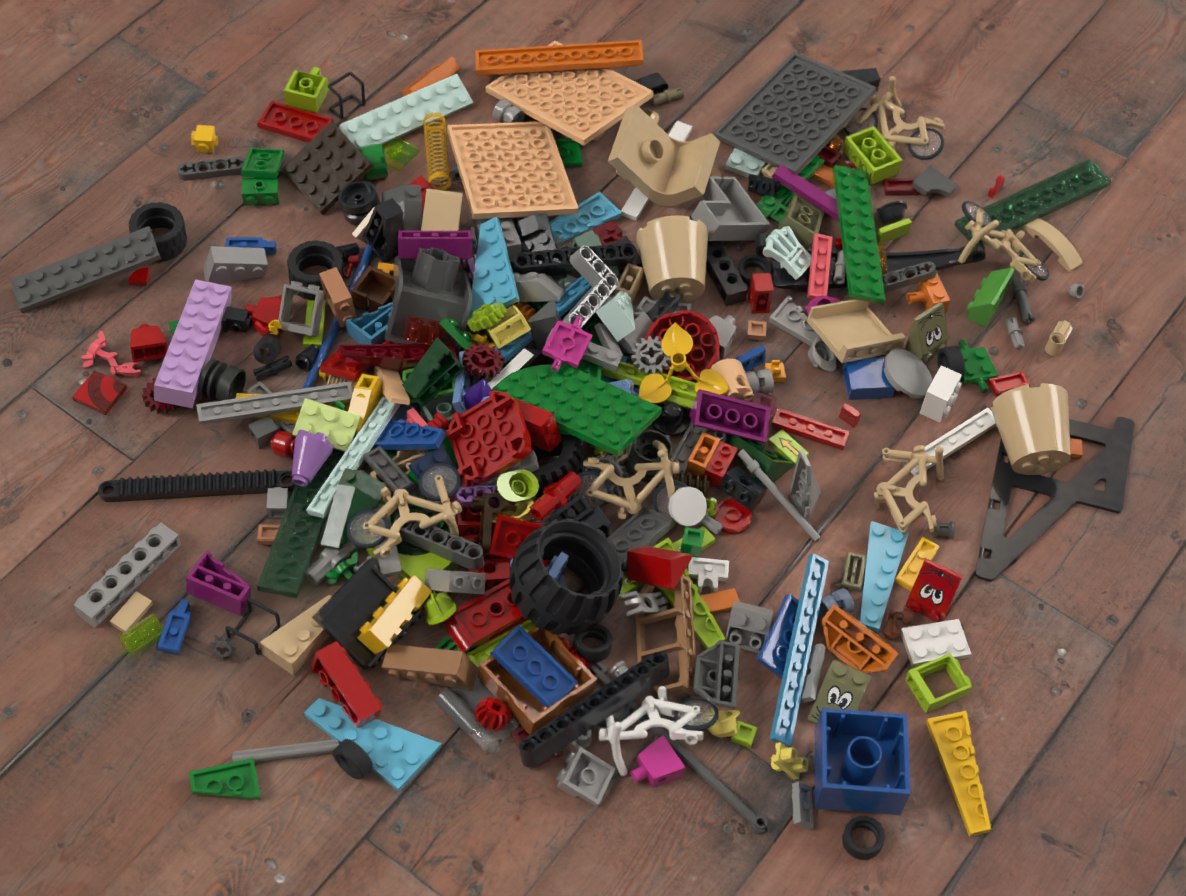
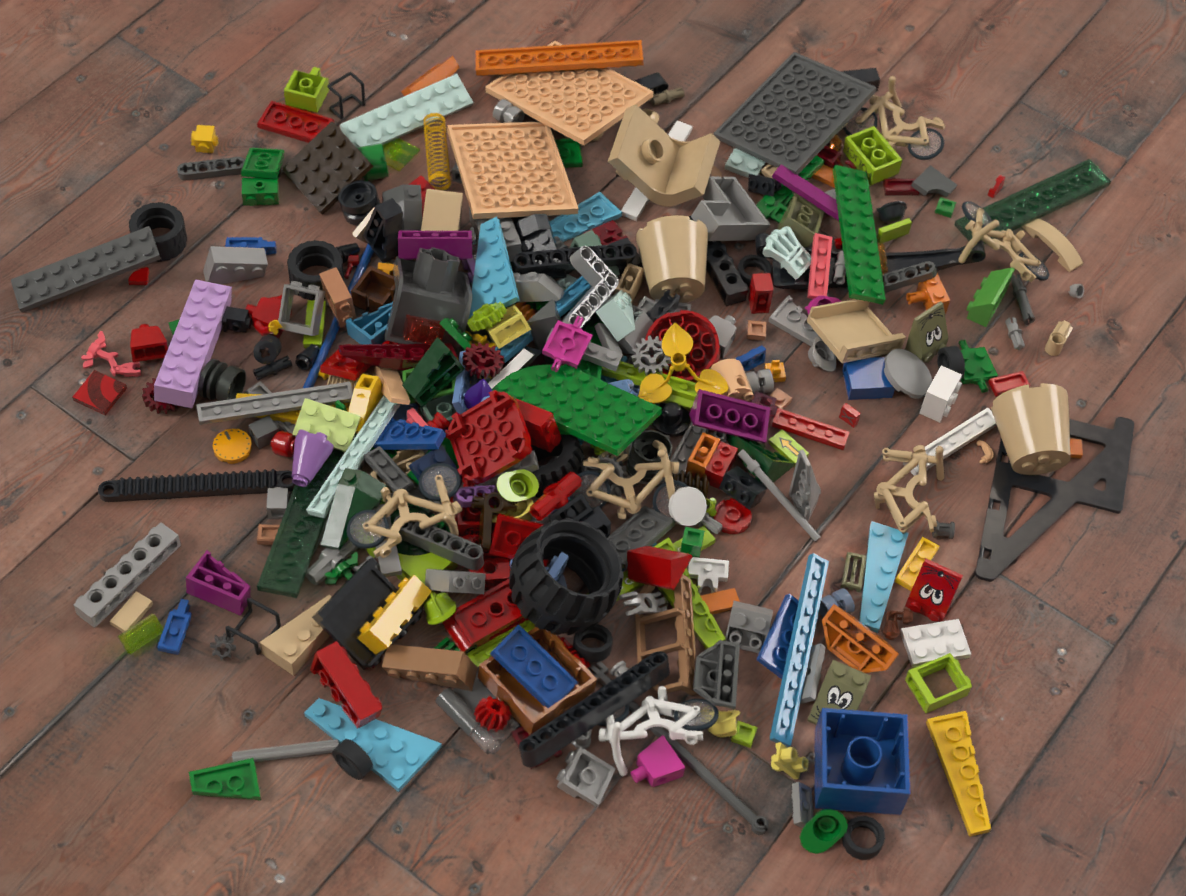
(232, 446): none -> light orange tile
(783, 399): none -> nougat plate
(823, 831): none -> green piece
(945, 207): none -> green tile
(987, 451): none -> light nougat piece

